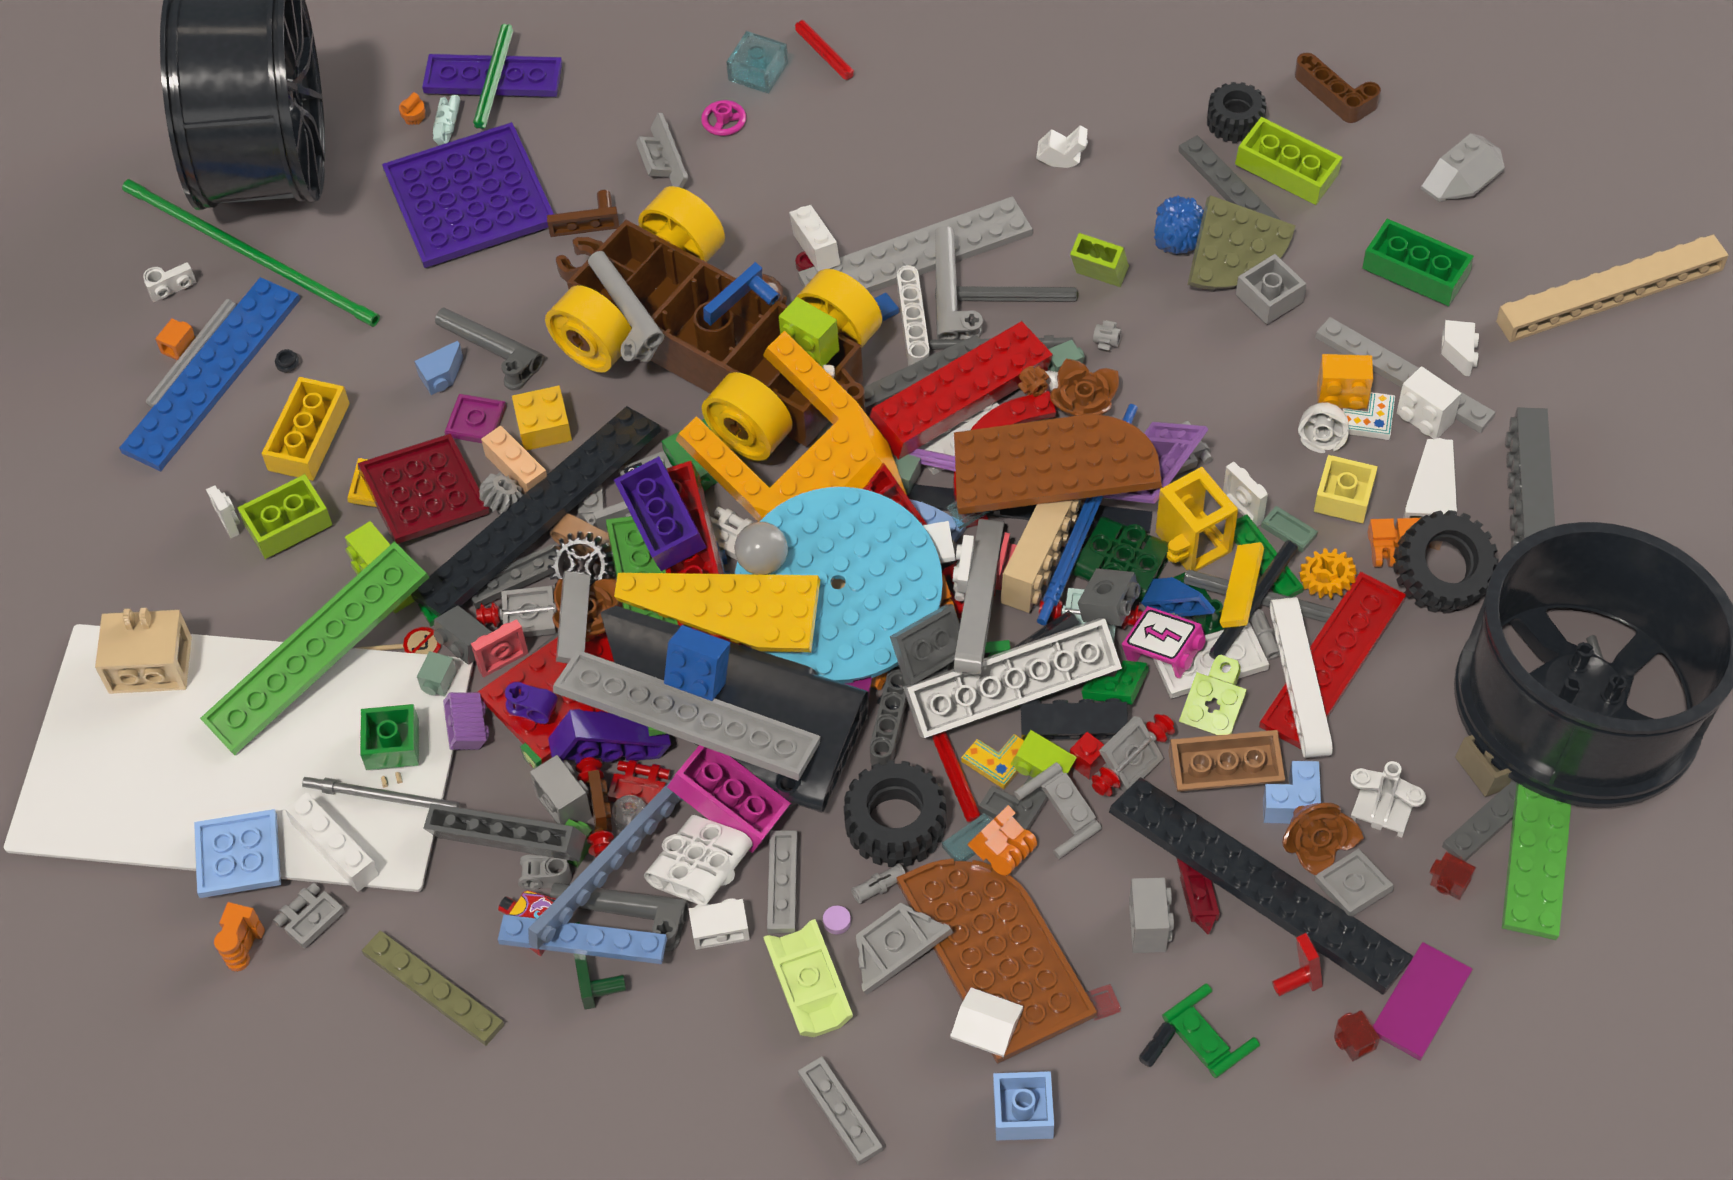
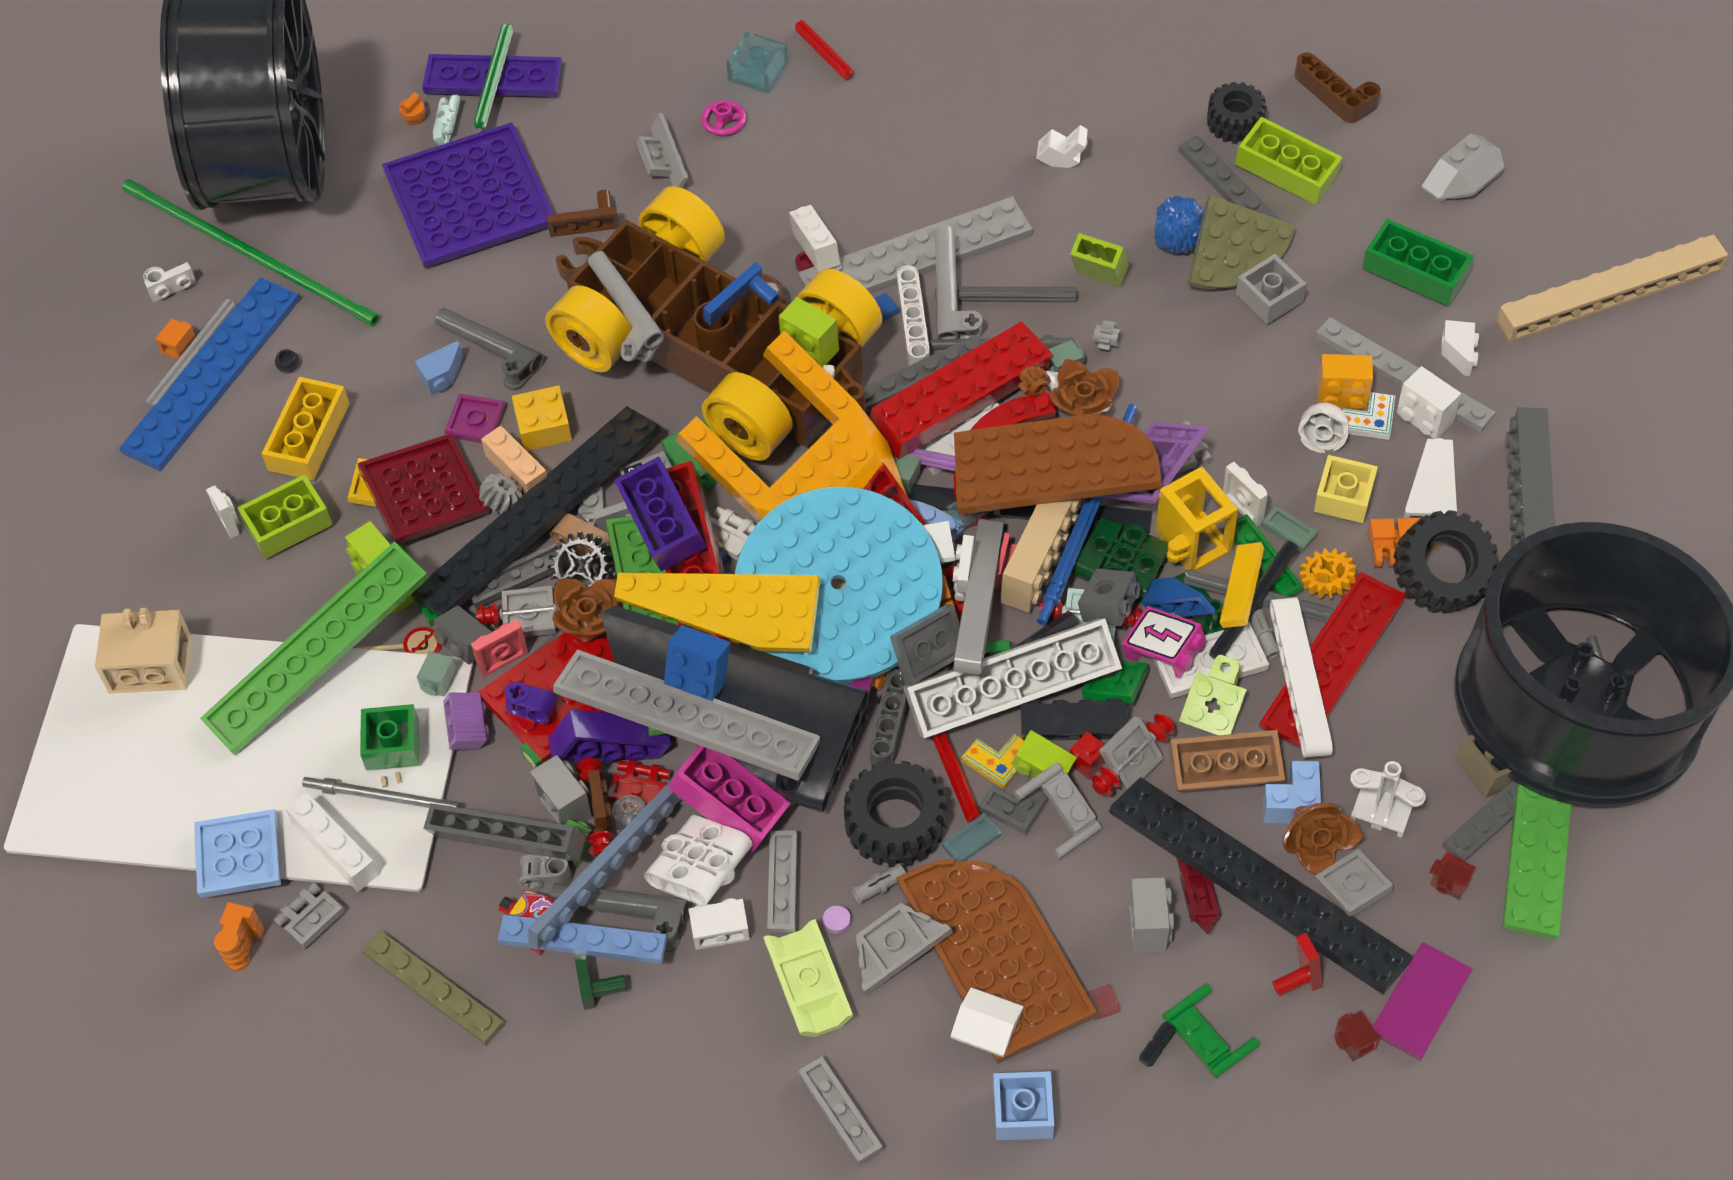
(572, 615): light grey tile -> none
(761, 548): light grey piece -> none
(1003, 842): orange legs -> none

